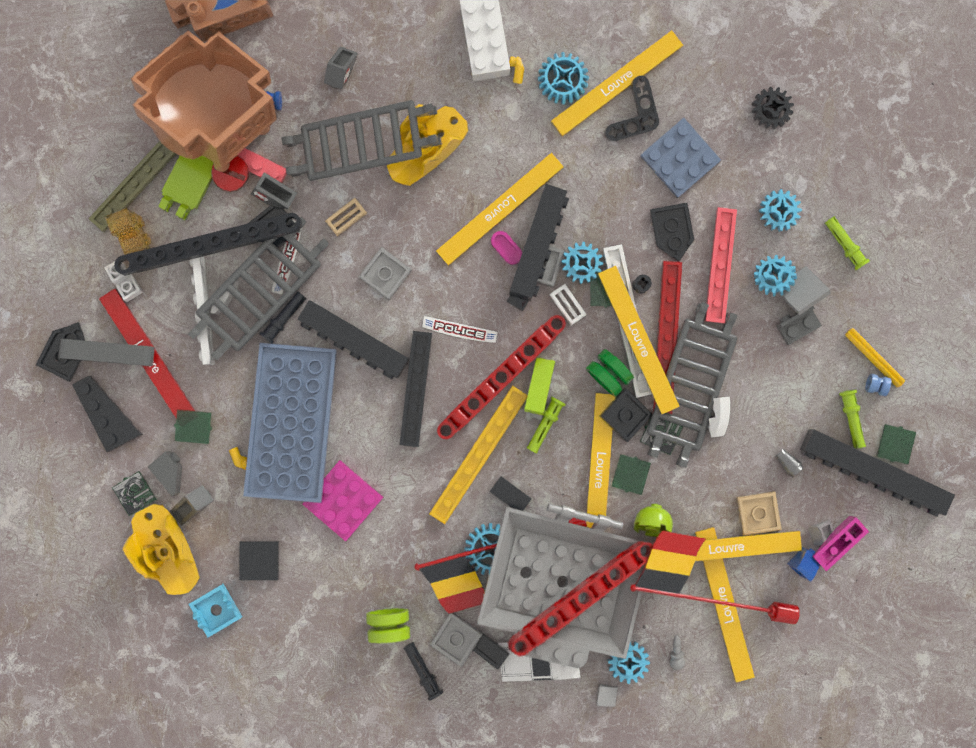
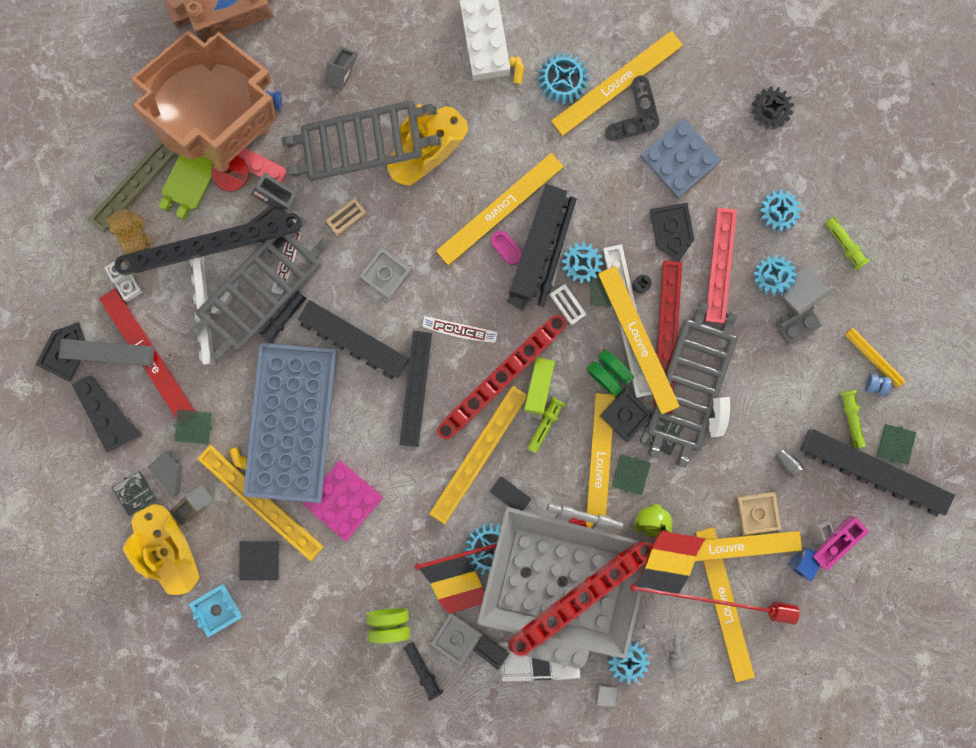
(264, 507): none -> yellow tile
(546, 287): none -> black bar

